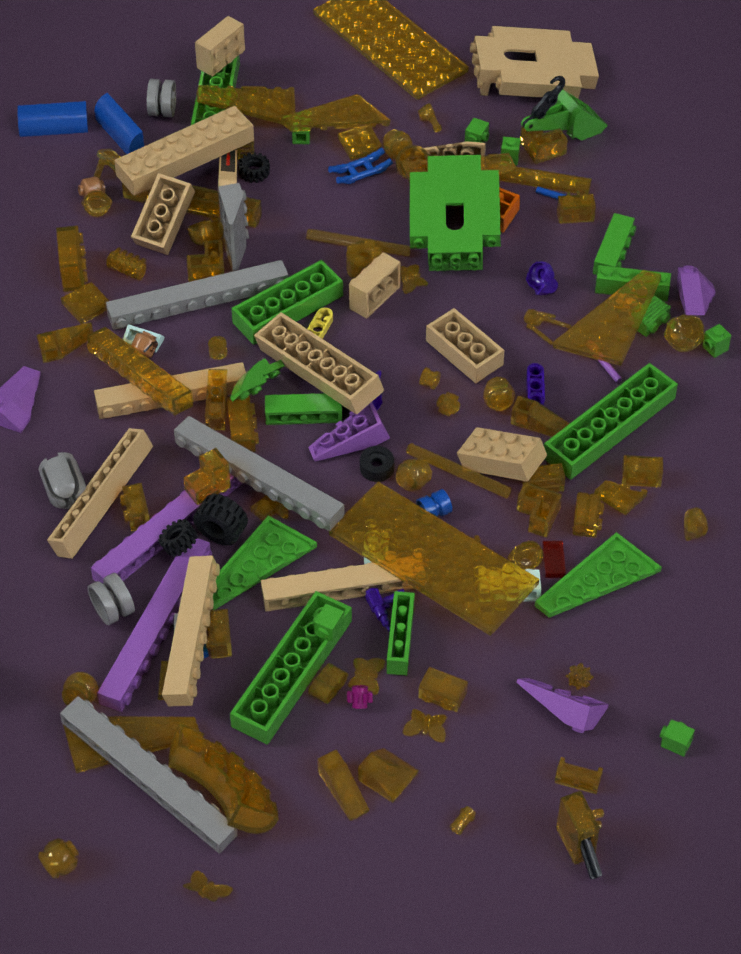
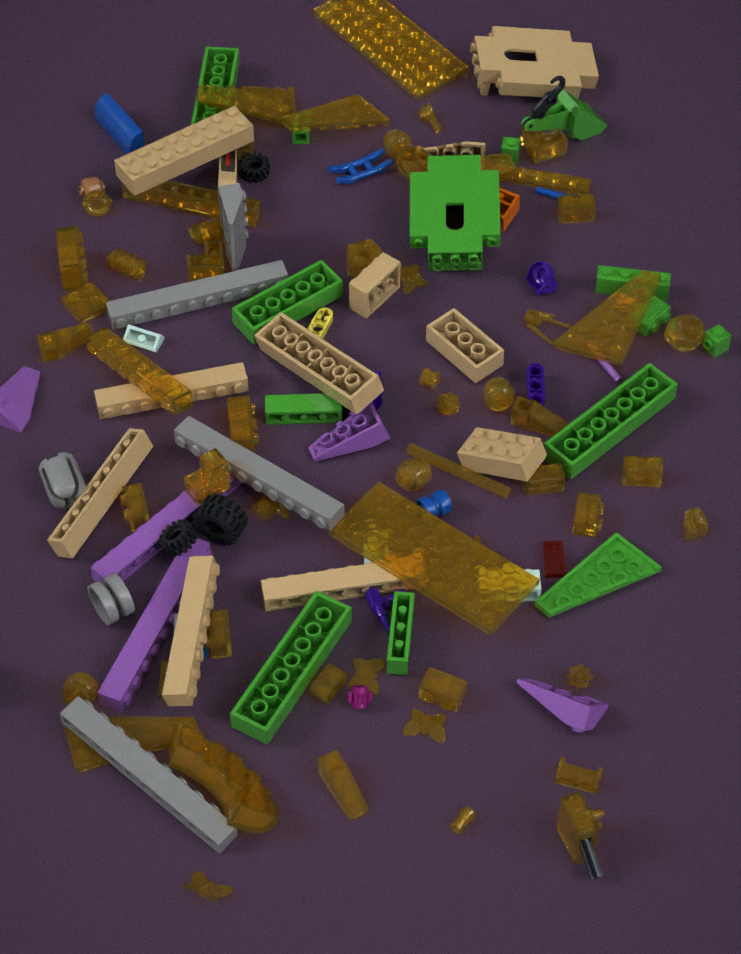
(52, 119): blue brick -> none
(59, 857): clear yellow piece -> none
(106, 157): clear yellow plate -> none
(145, 343): medium nougat head -> none
(161, 97): light grey wheel -> none
(163, 214): tan brick -> none
(216, 399): clear yellow slope -> none
(217, 347): clear yellow wheel -> none
(220, 46): tan brick -> none
(254, 378): bright green slope -> none
(262, 555): bright green wing -> none
(328, 622): bright green brick -> none
(346, 240): clear yellow axle -> none
(359, 141): clear yellow plate -> none
(380, 454): black tyre -> none
(386, 773): clear yellow slope -> none
(477, 131): bright green brick -> none
(526, 555): clear yellow piece -> none
(542, 507): clear yellow brick -> none
(615, 242): bright green brick -> none
(620, 496): clear yellow wing -> none
(677, 737): bright green brick -> none
(694, 290): medium lavender wedge -> none

